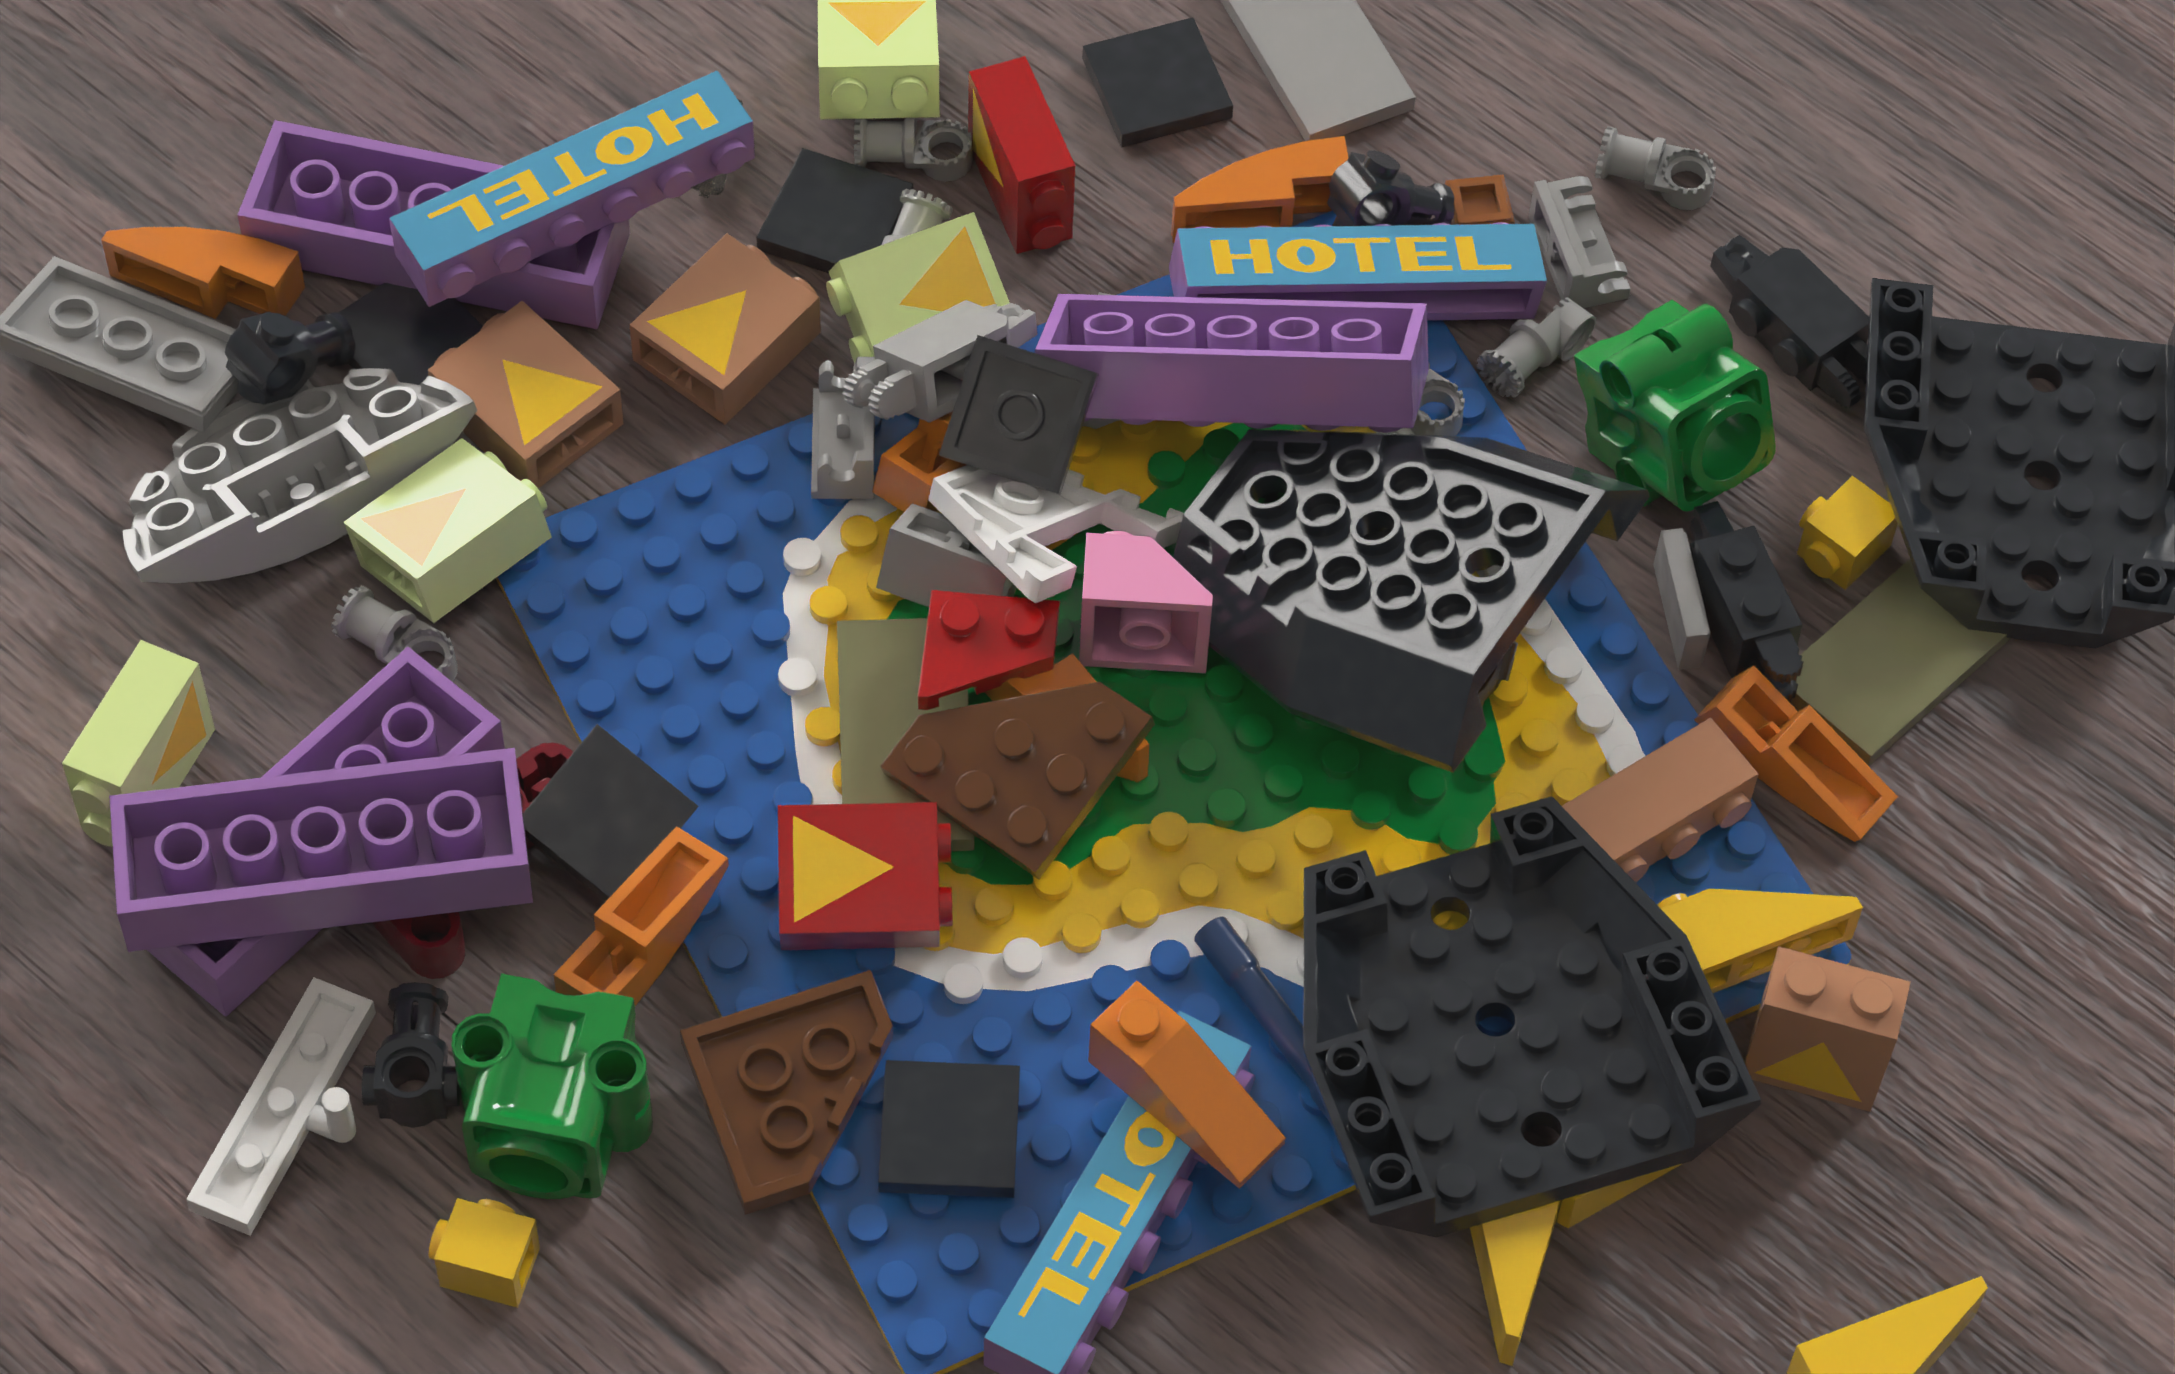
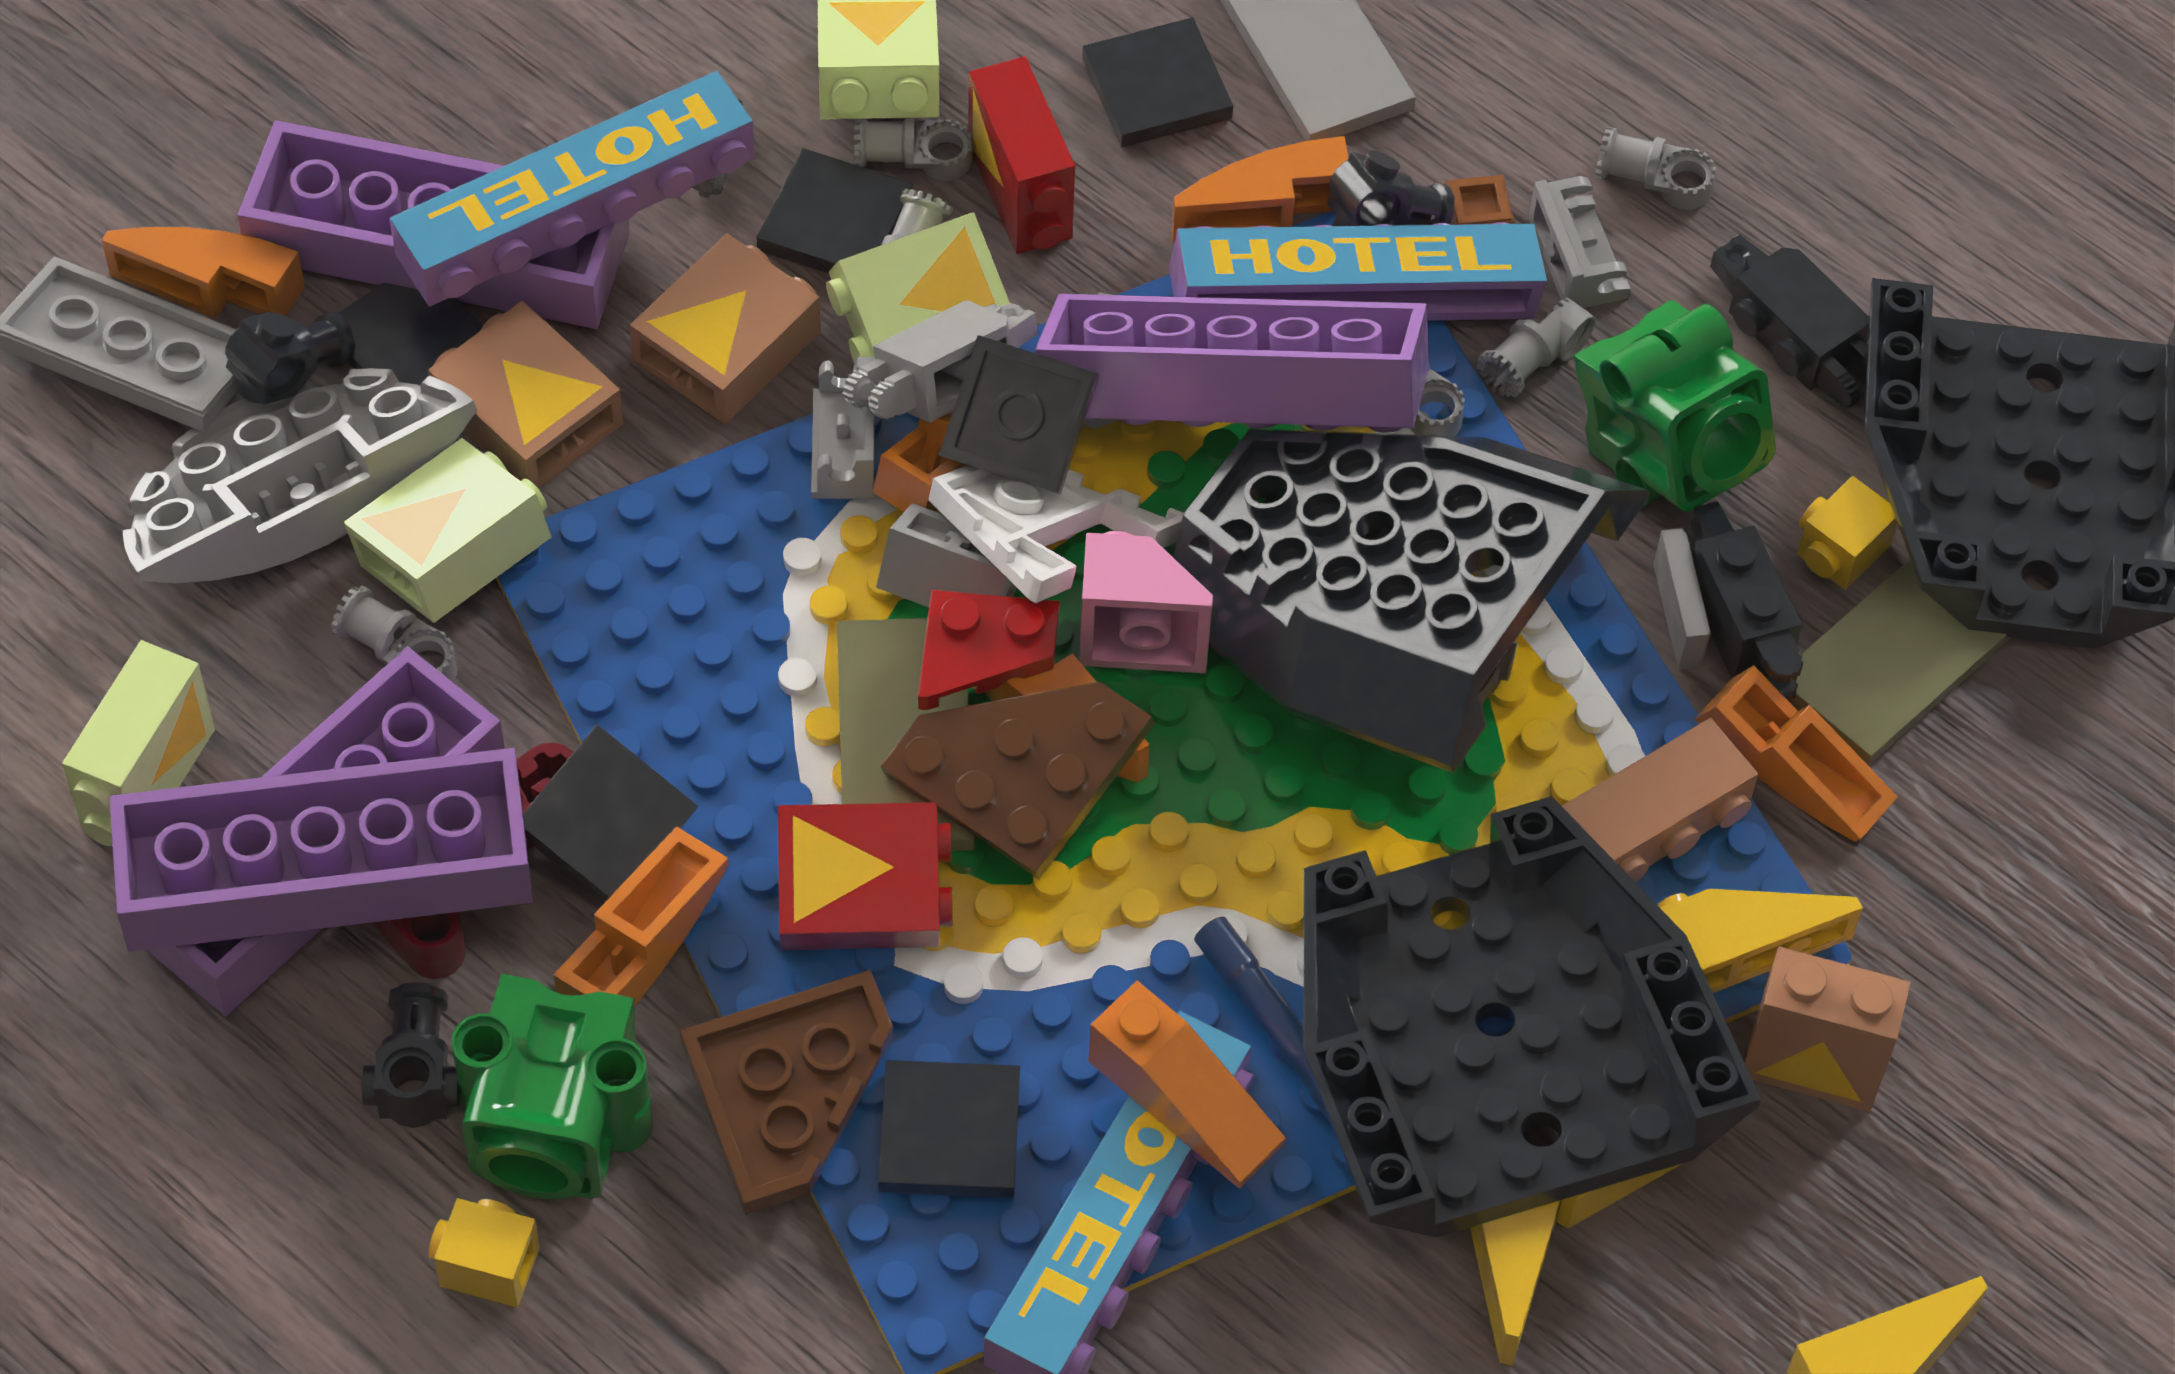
(284, 1103): white plate -> none

